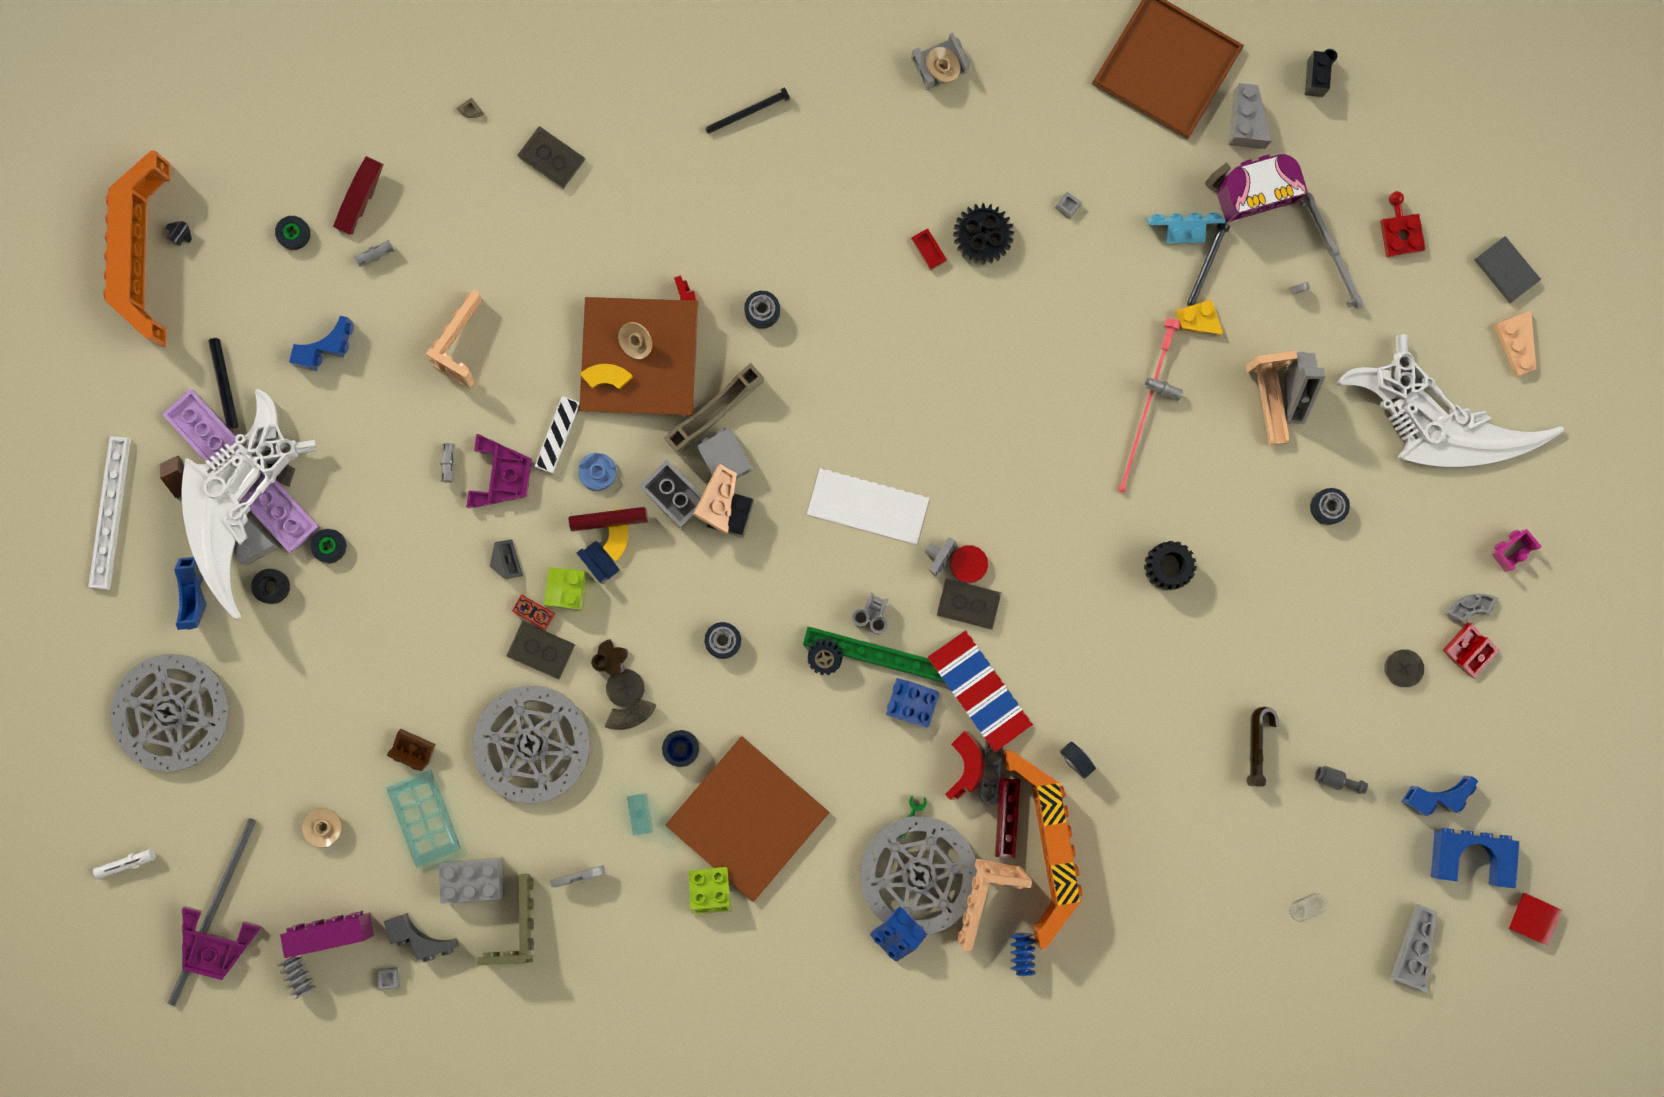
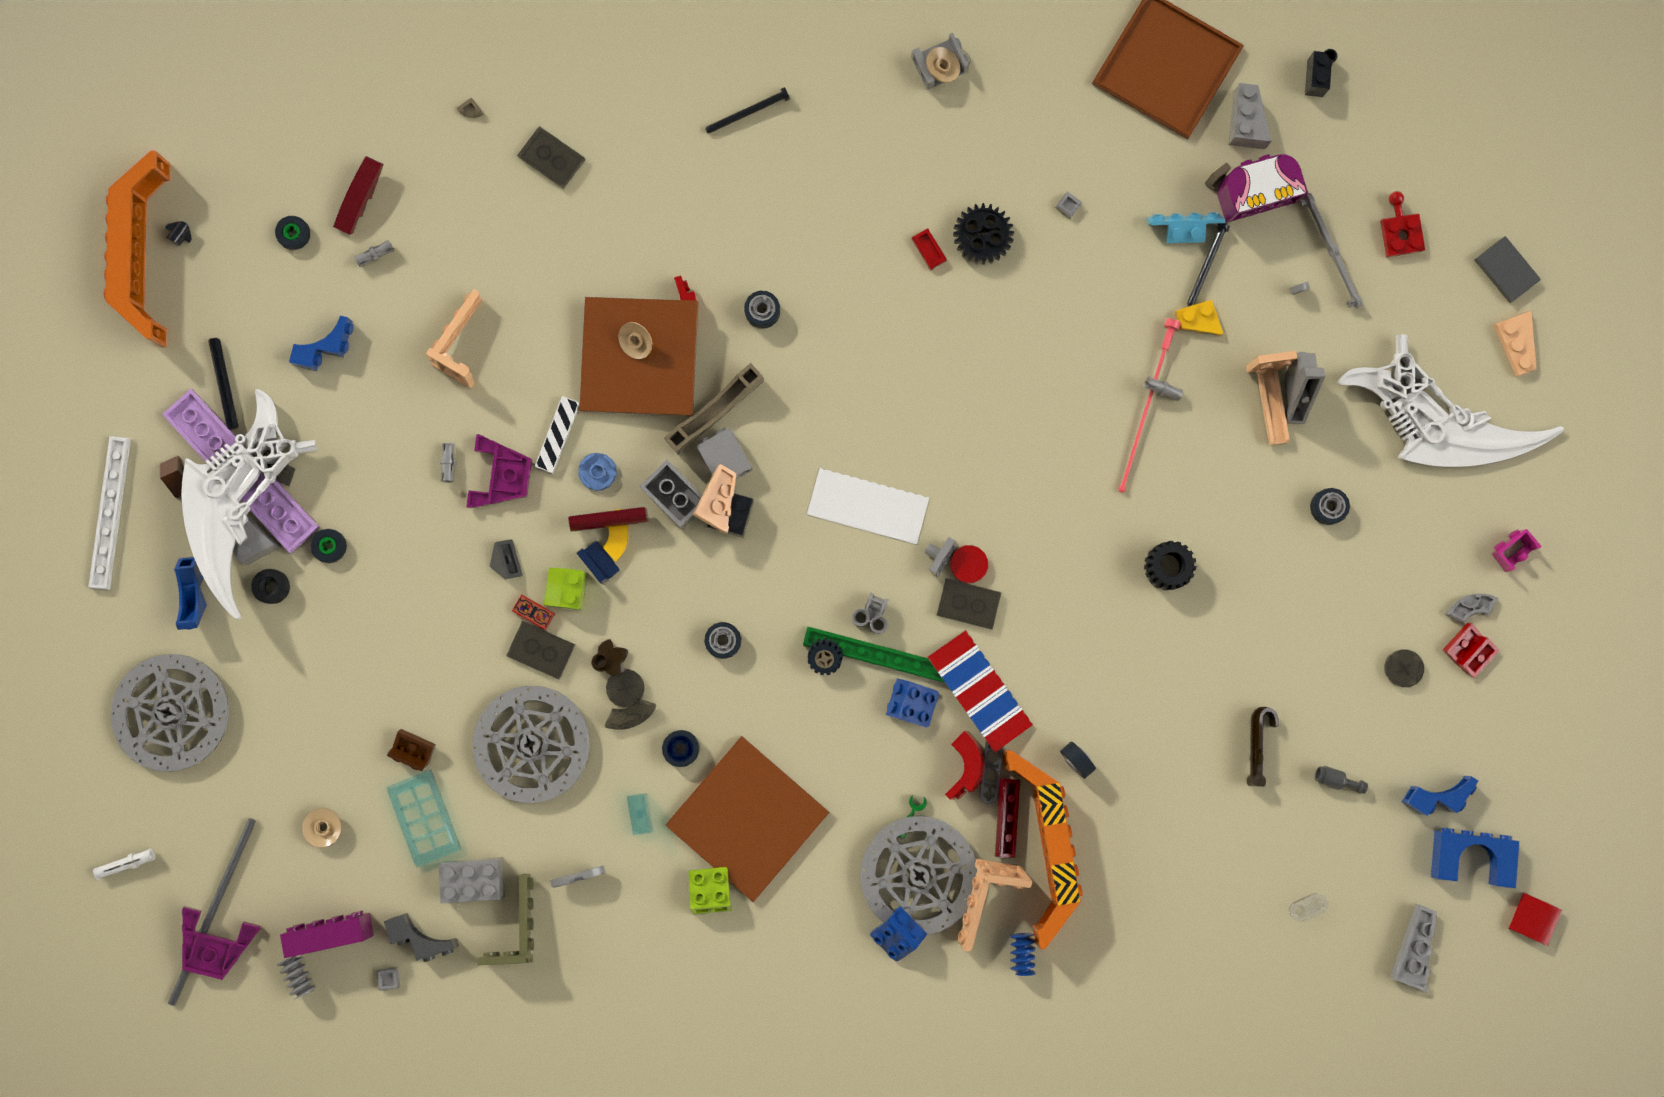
(606, 374): yellow tile -> none

